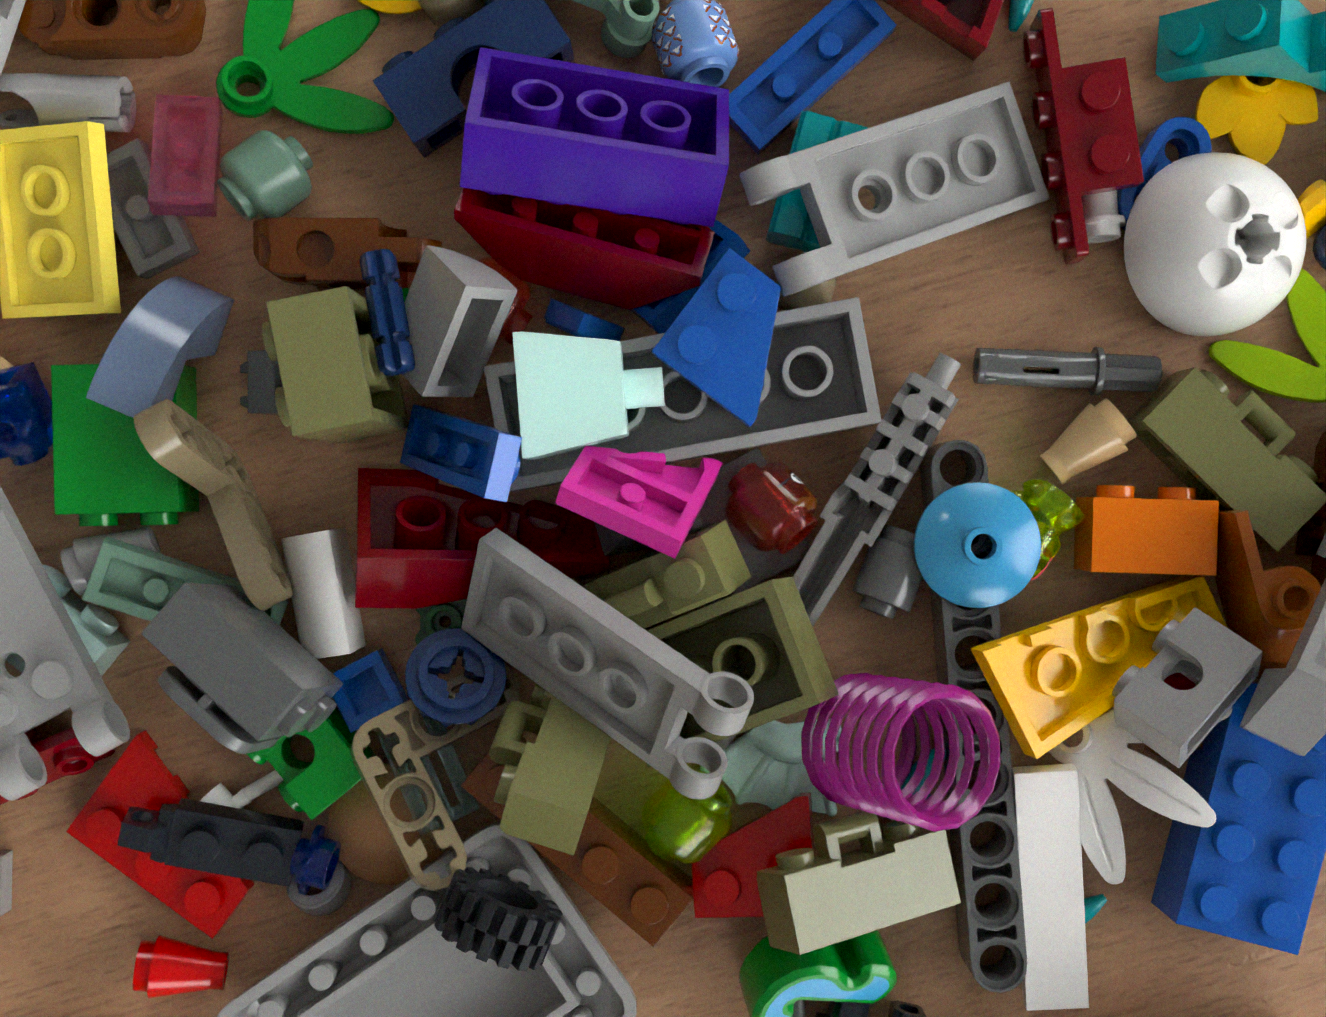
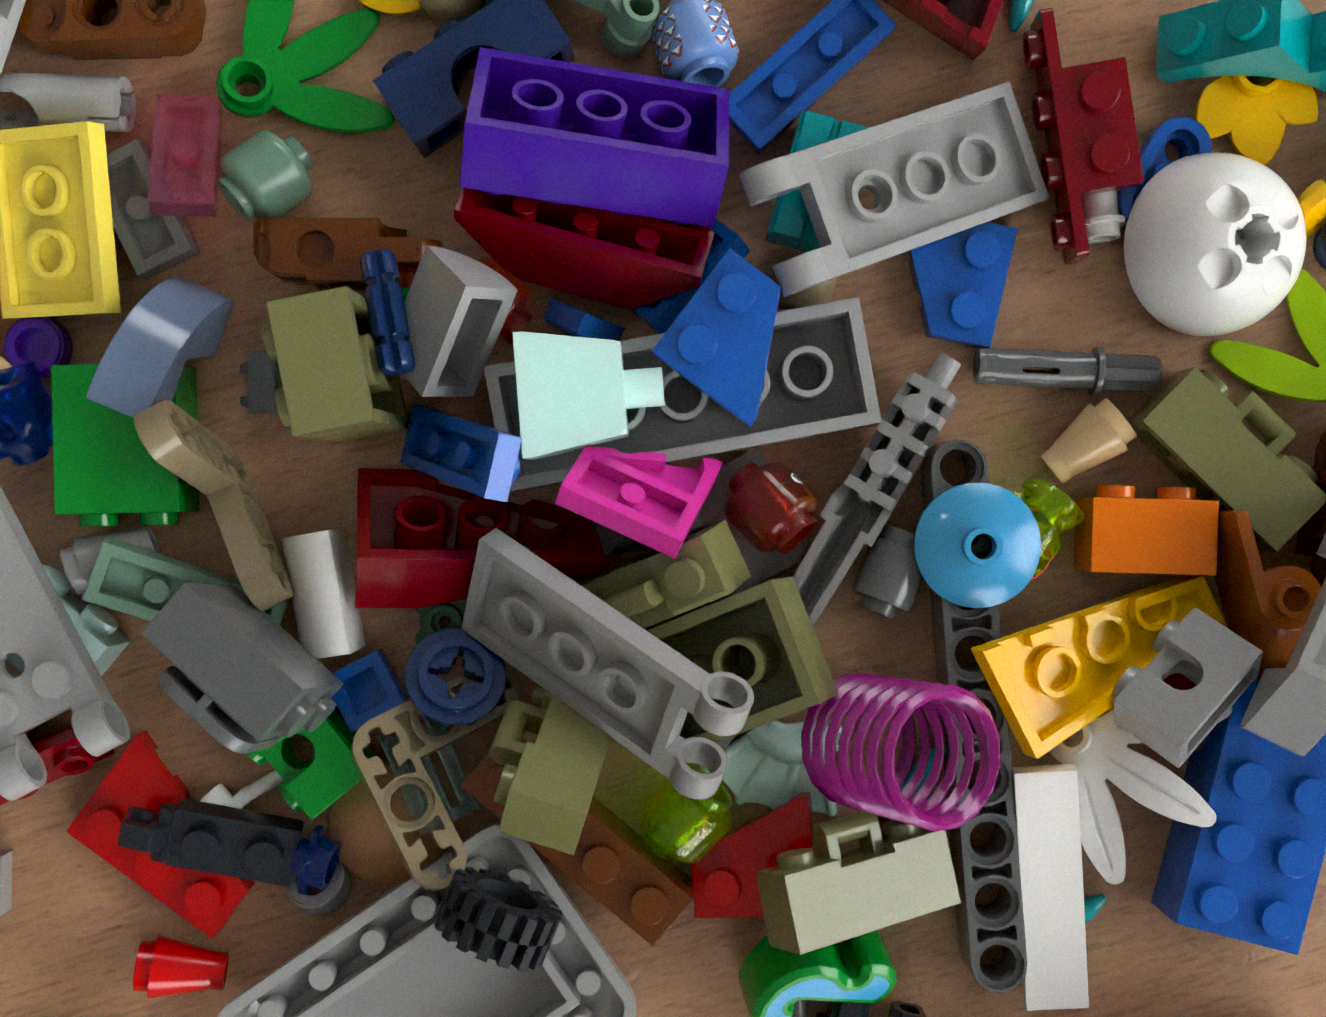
(39, 342): none -> dark purple tile
(963, 283): none -> blue wing

